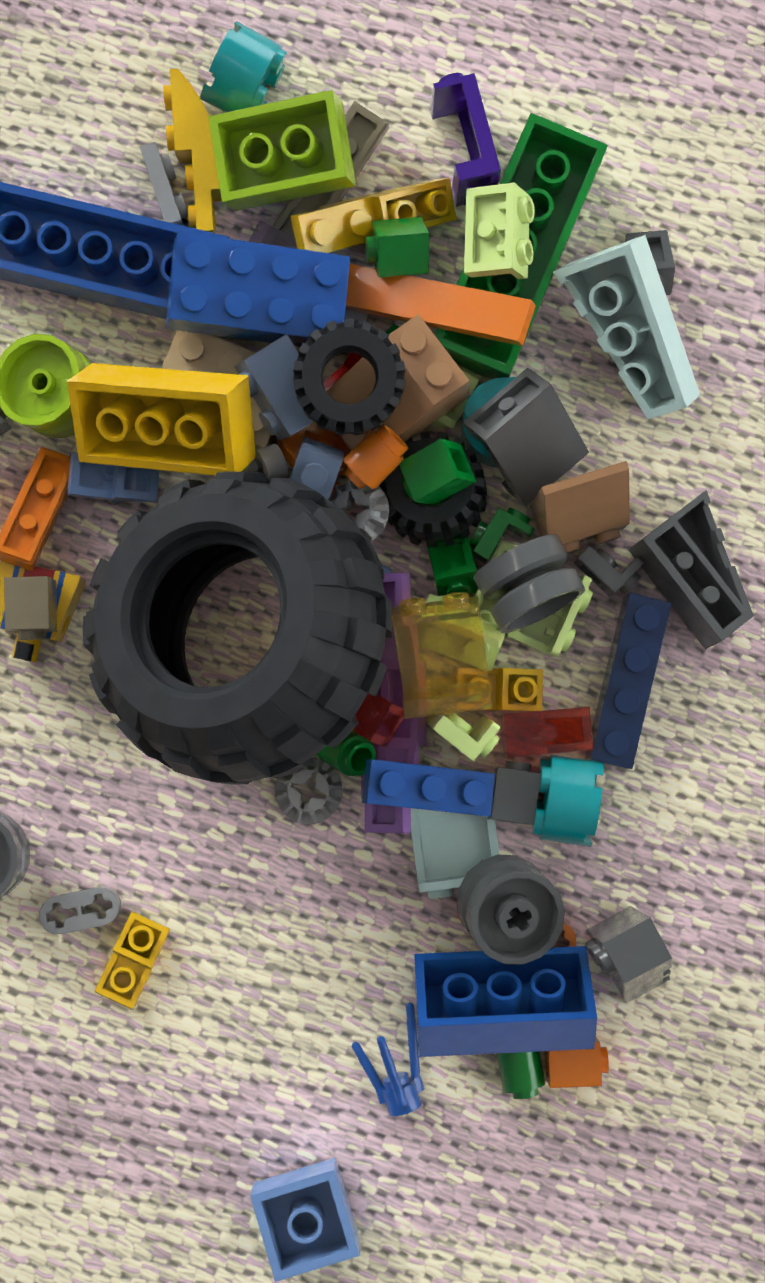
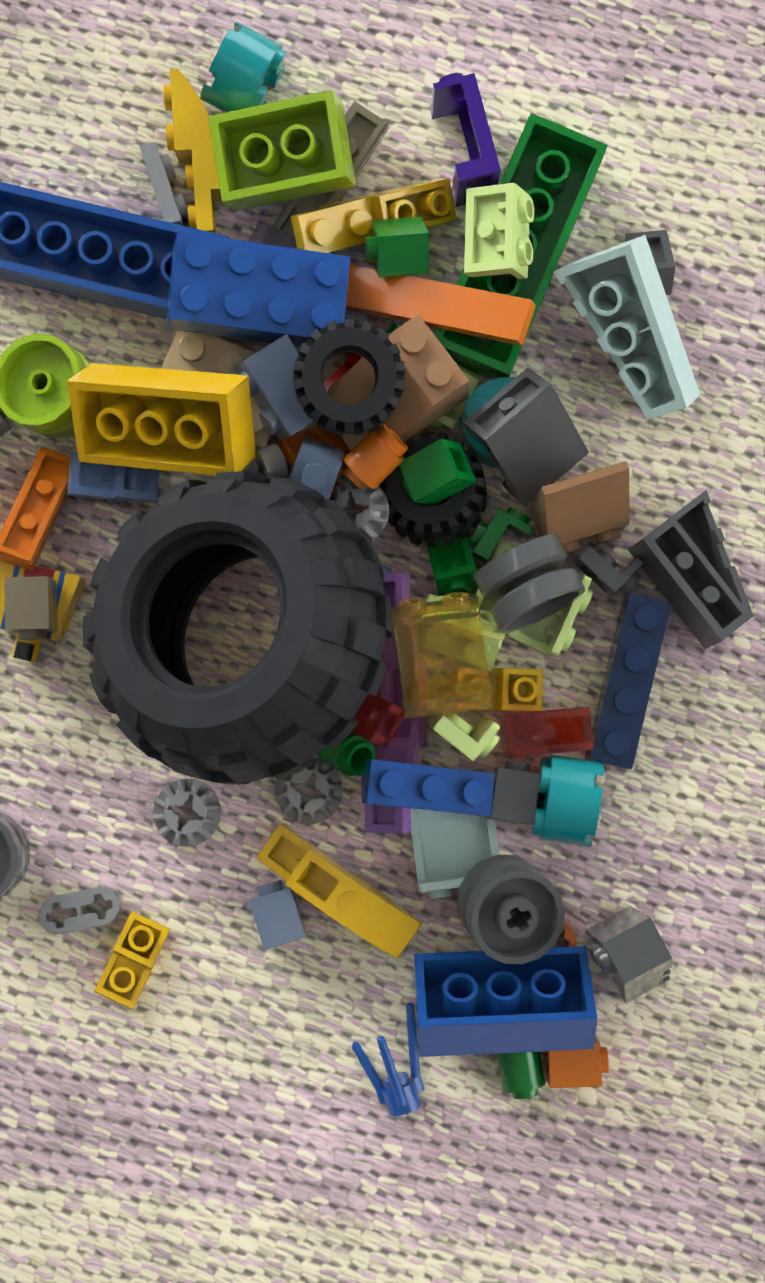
(204, 803): none -> light grey gear
(277, 915): none -> sand blue brick
(305, 1219): medium blue brick -> none
(338, 892): none -> yellow slope

